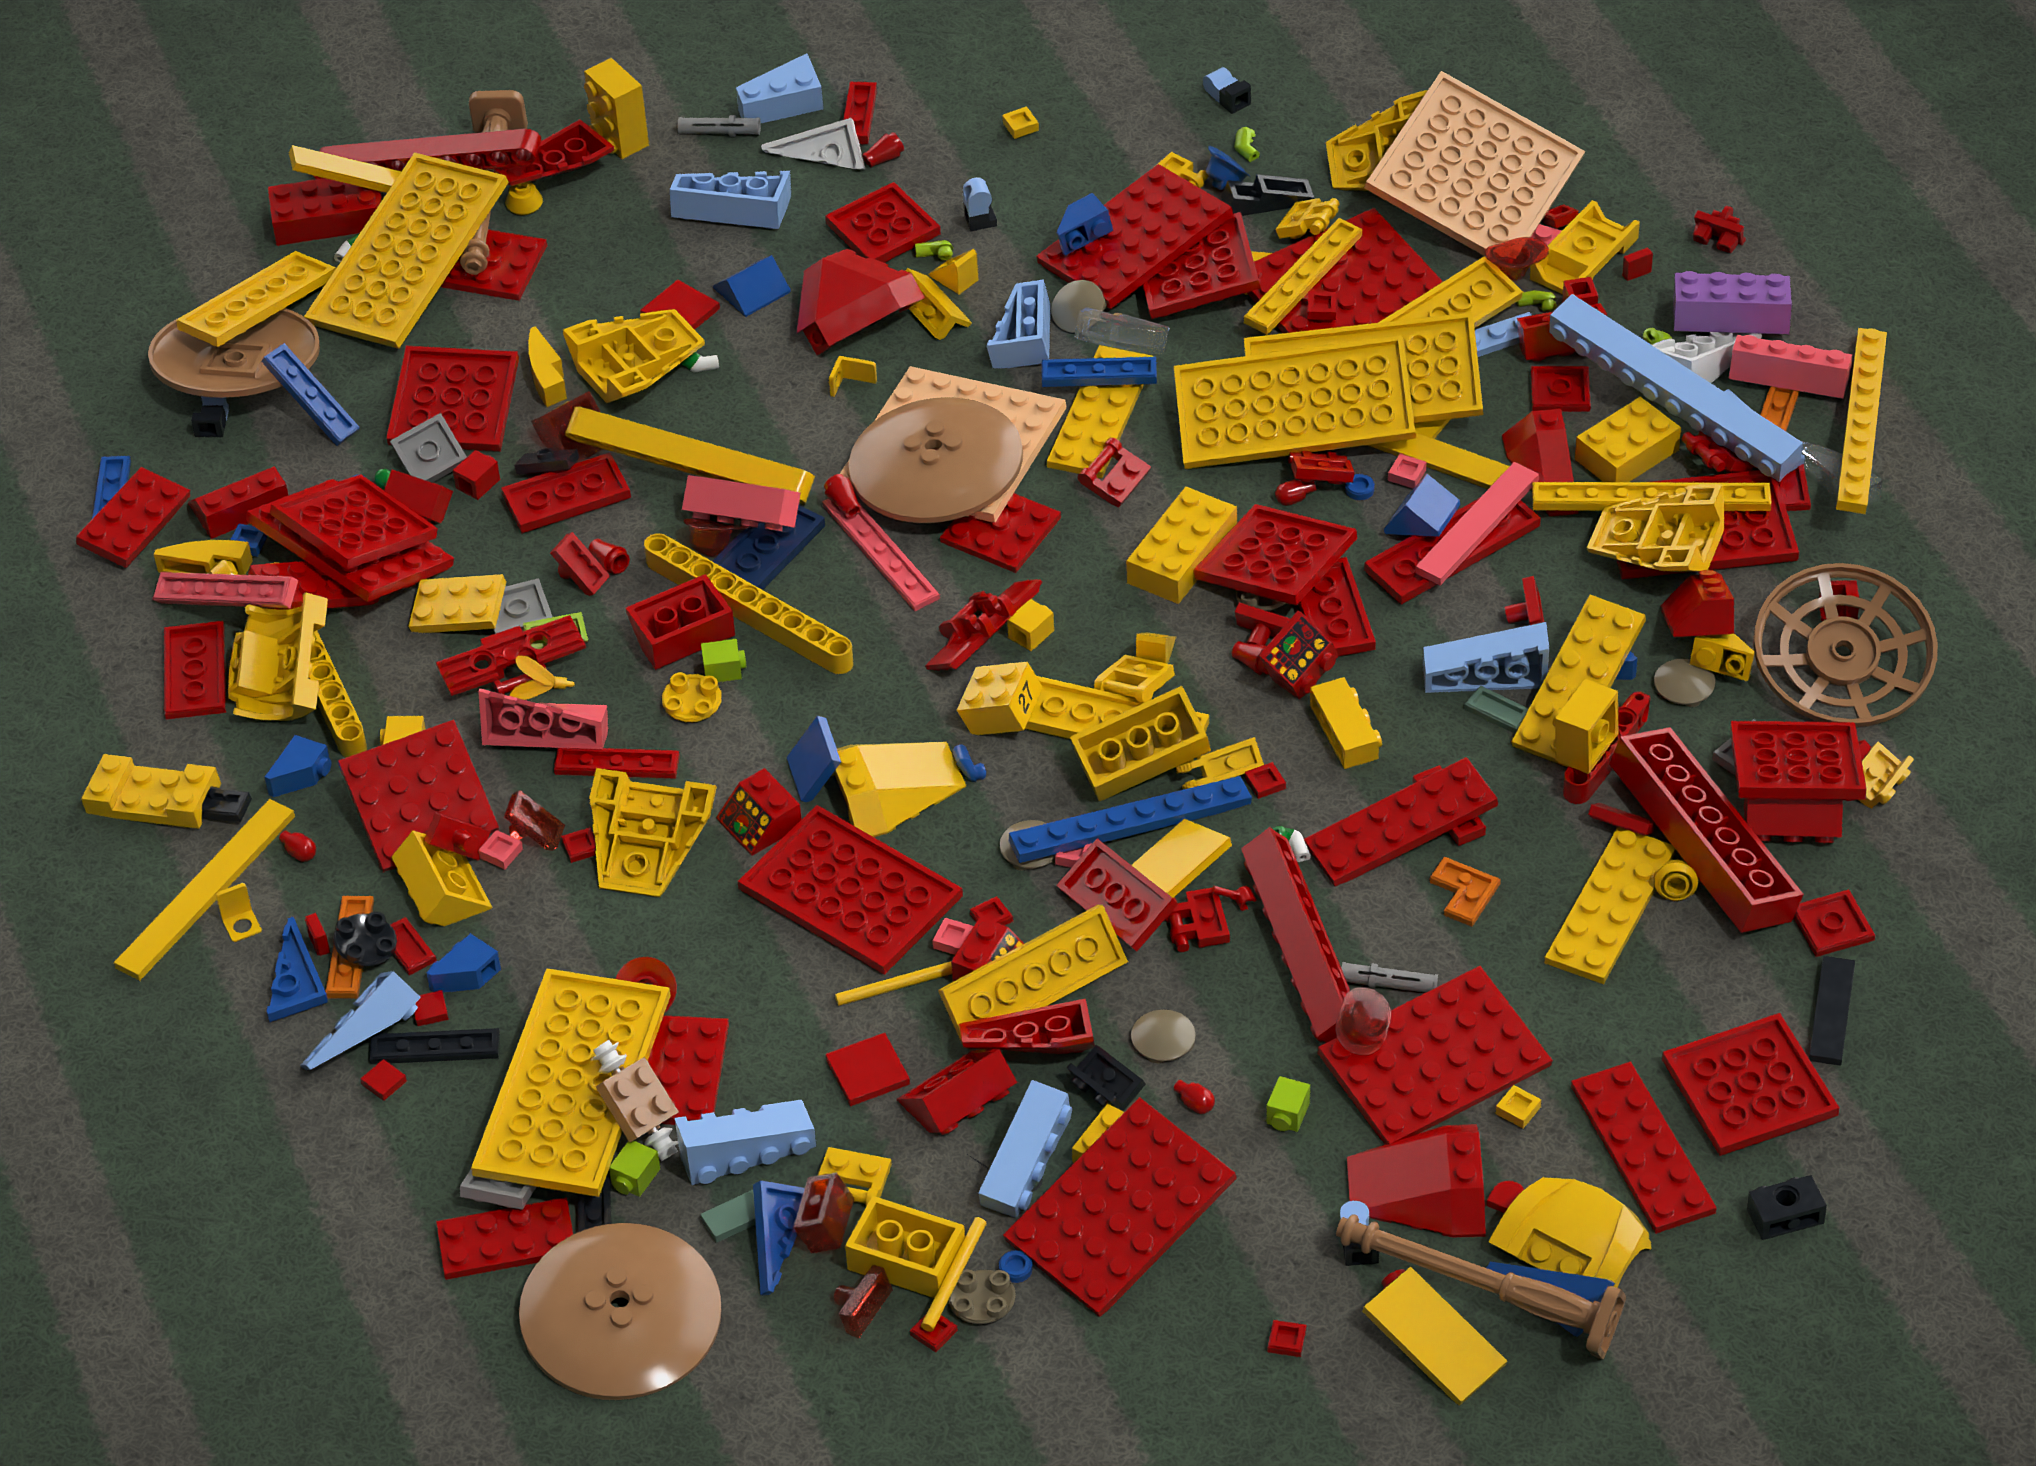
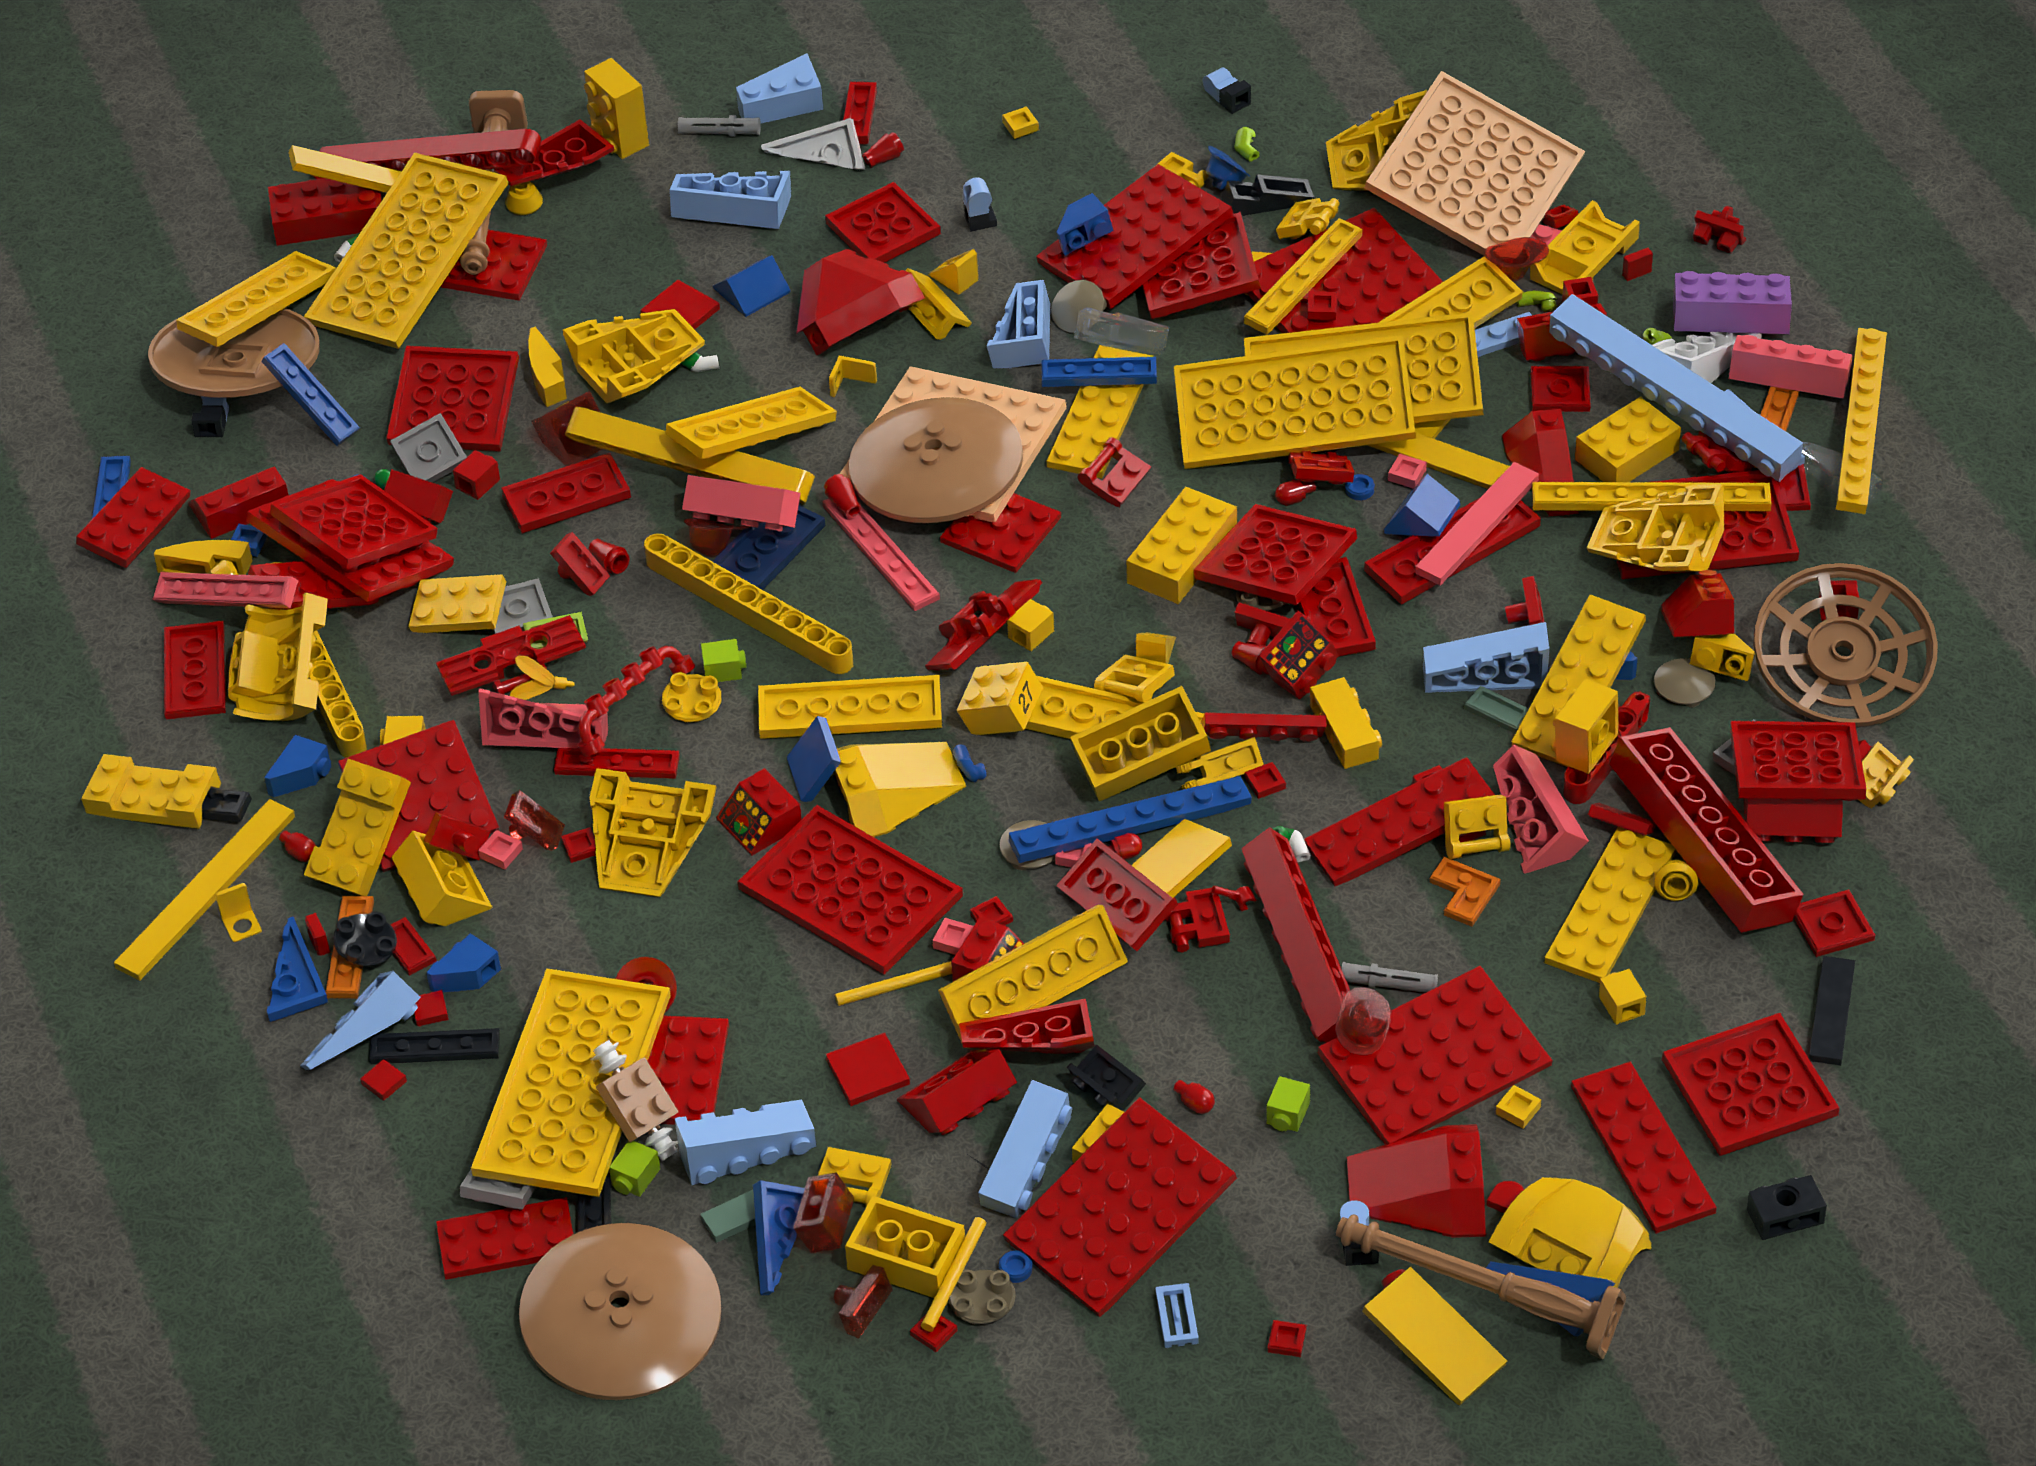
(358, 828): none -> yellow piece
(546, 461): black plate -> none
(617, 690): none -> red bar
(680, 620): red slope -> none
(750, 422): none -> yellow plate
(851, 705): none -> yellow plate
(940, 248): lime arm -> none
(1126, 845): none -> red cylinder
(1163, 1035): dark tan dish -> none
(1179, 1338): none -> light blue tile
(1275, 726): none -> red plate
(1475, 816): none -> yellow plate
(1538, 812): none -> coral wedge
(1622, 996): none -> yellow brick

